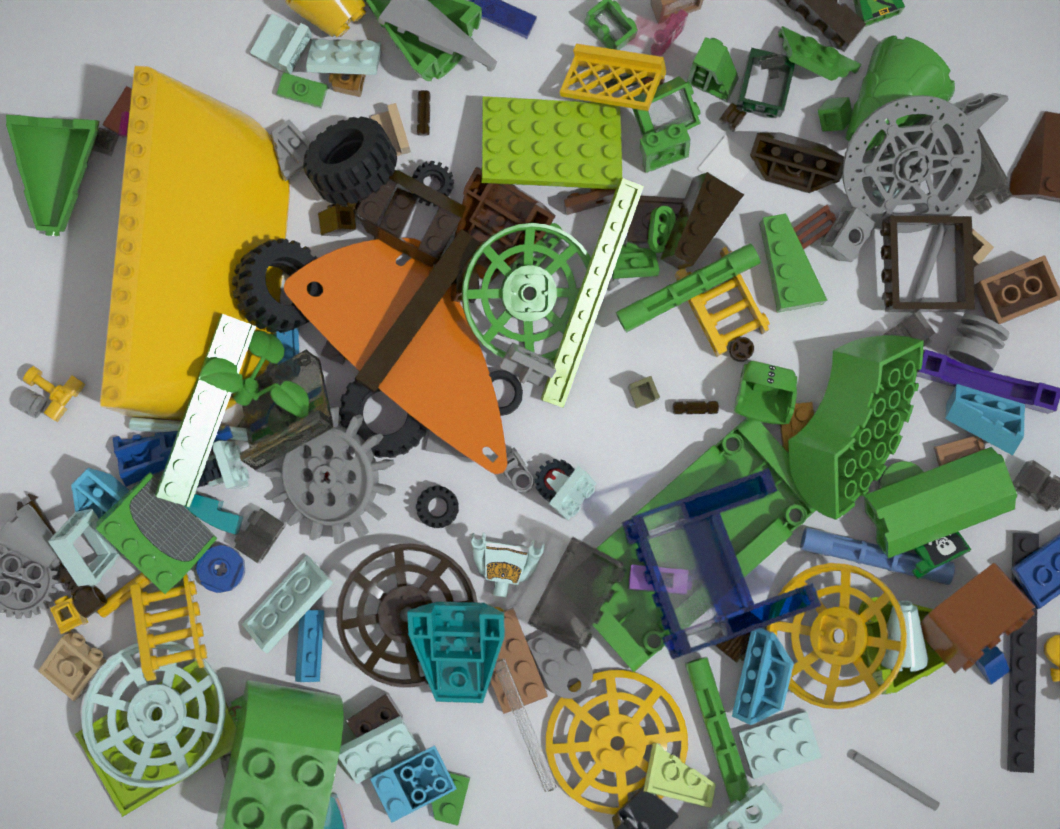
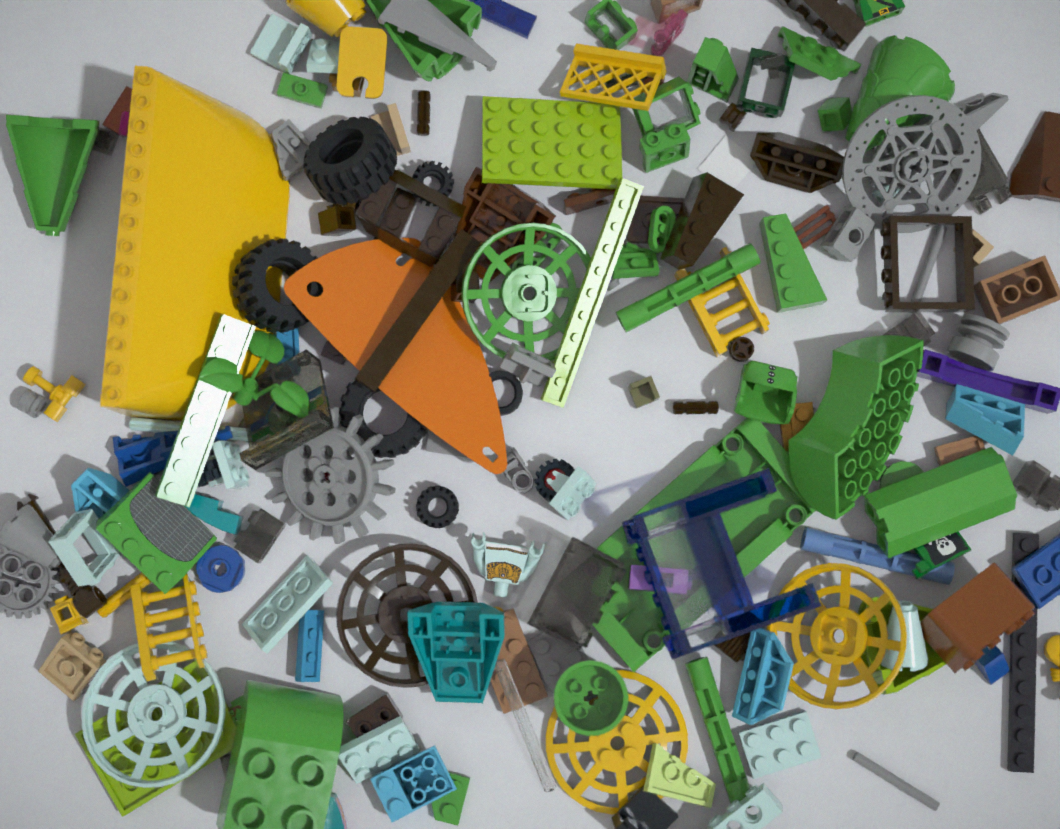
(362, 55): none -> yellow piece
(607, 709): none -> bright green brick

